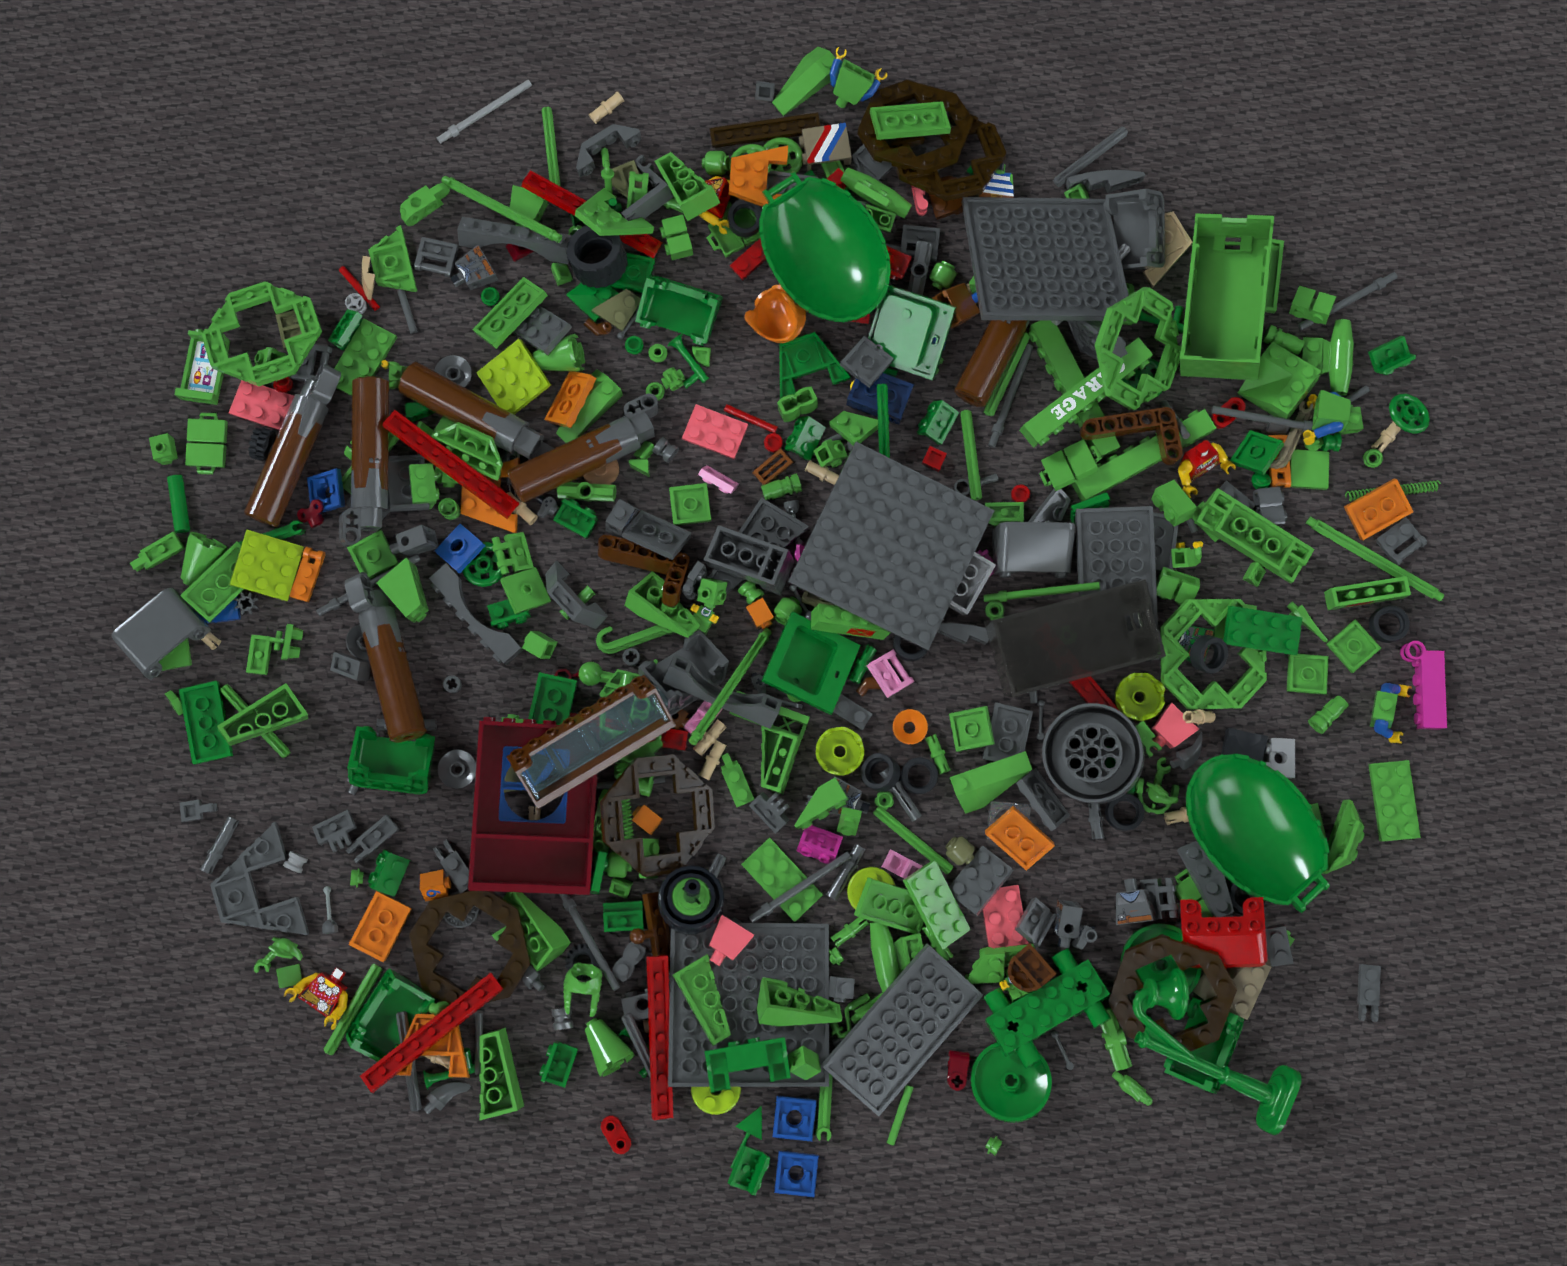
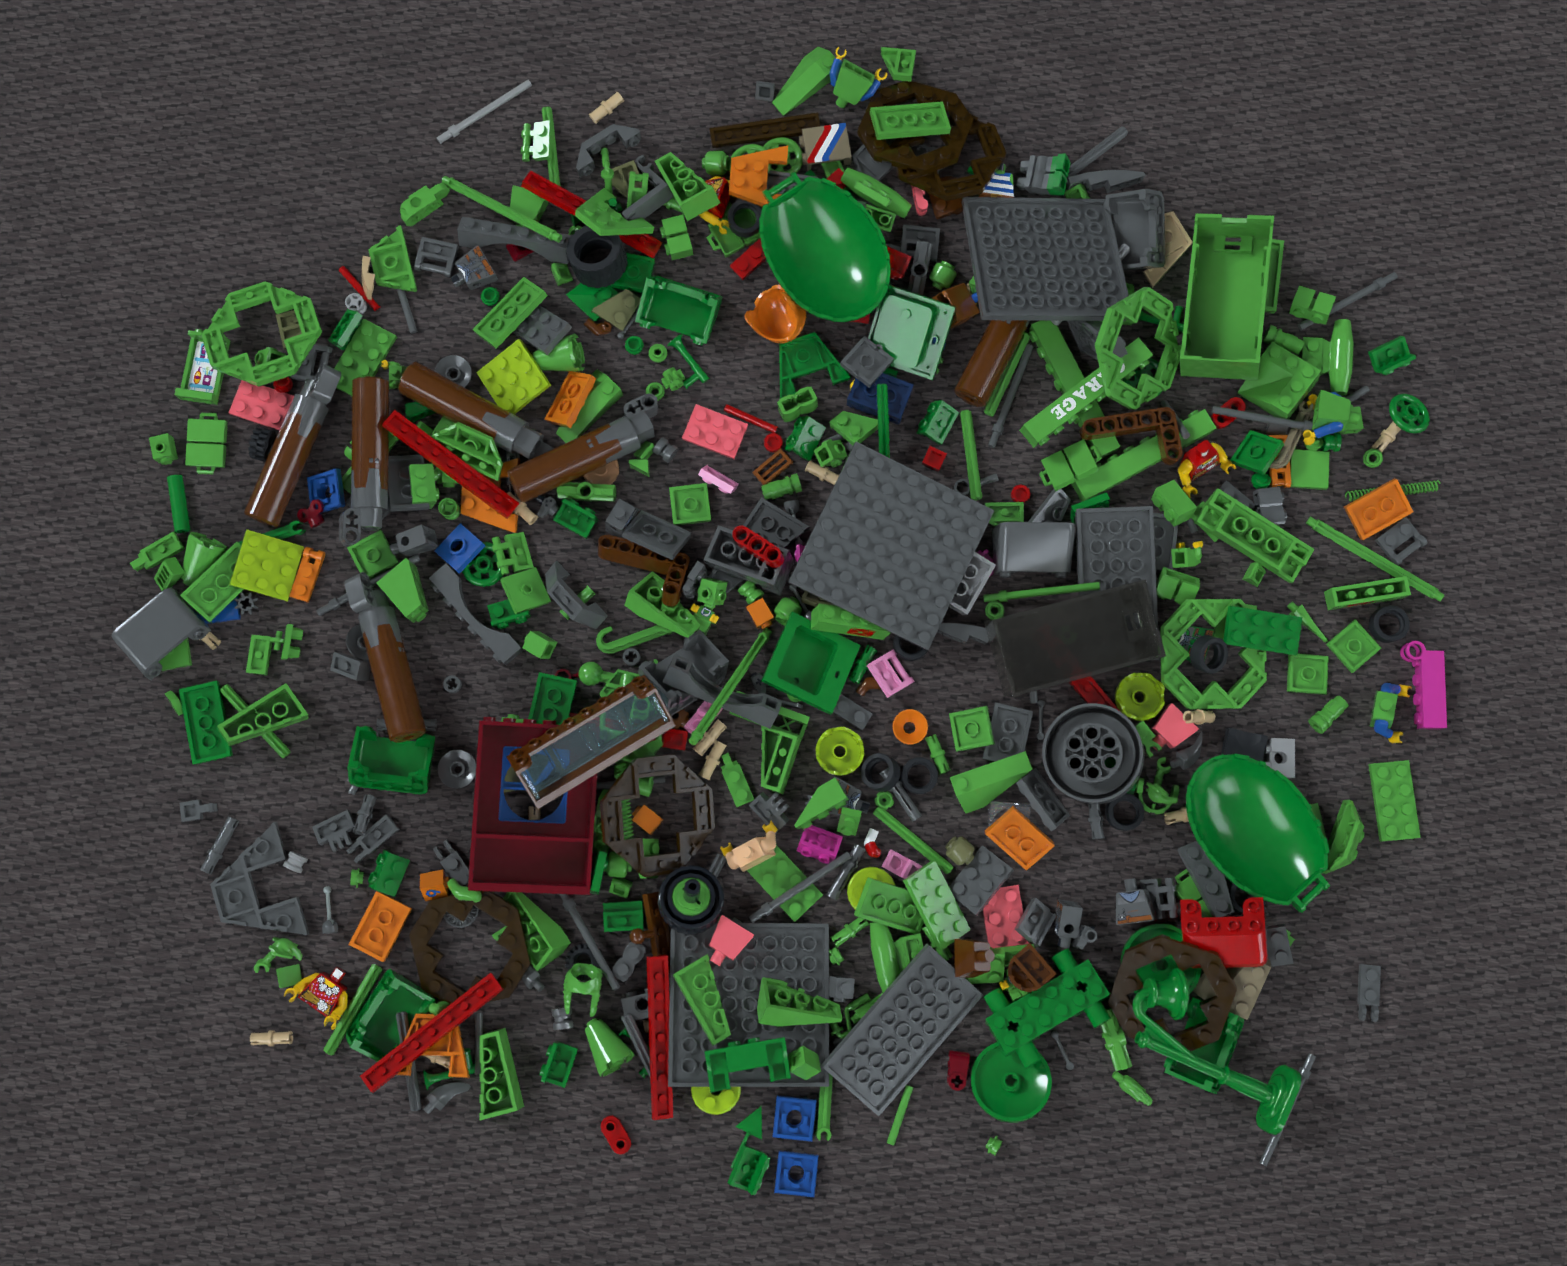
(168, 573): none -> bright green slope
(271, 1038): none -> tan pin
(364, 814): none -> dark grey pin
(462, 893): none -> bright green arm
(542, 141): none -> bright green plate
(702, 355): bright green tile -> none
(752, 540): none -> red beam
(753, 851): none -> light nougat torso
(870, 845): none -> arm
(899, 62): none -> bright green wing
(972, 958): none -> reddish brown torso
(1044, 175): none -> hips
(1305, 1074): none -> dark grey bar

